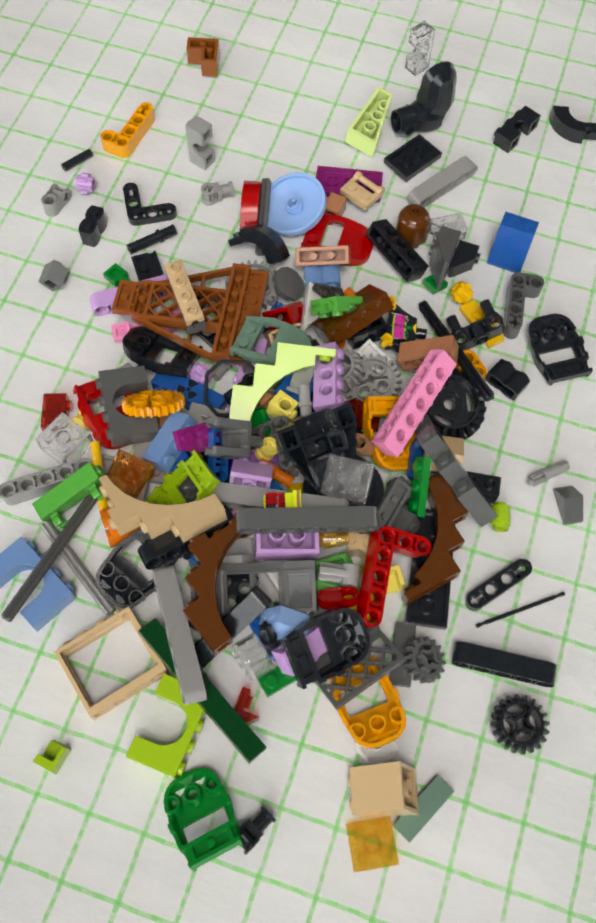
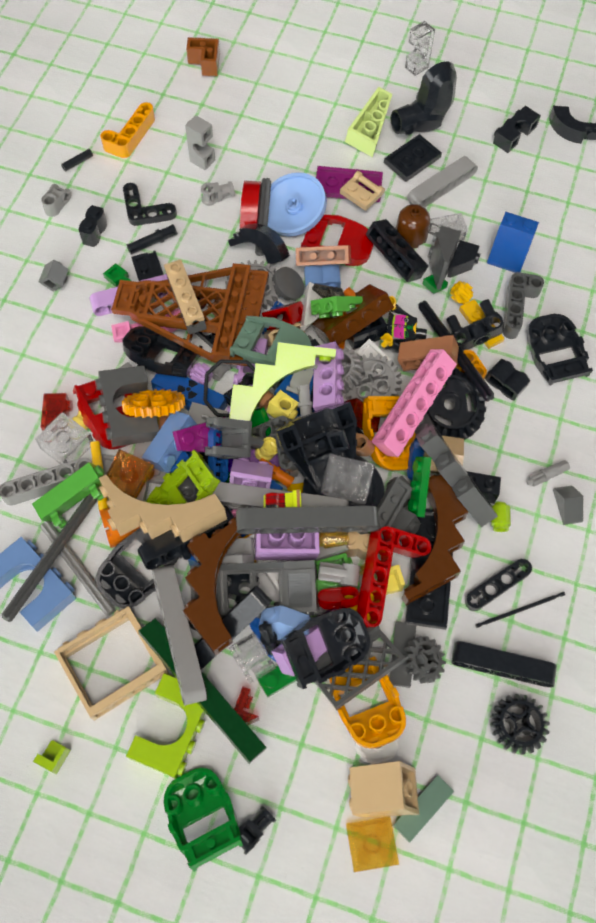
(85, 183): lavender gear -> none
(335, 204): nougat brick -> none

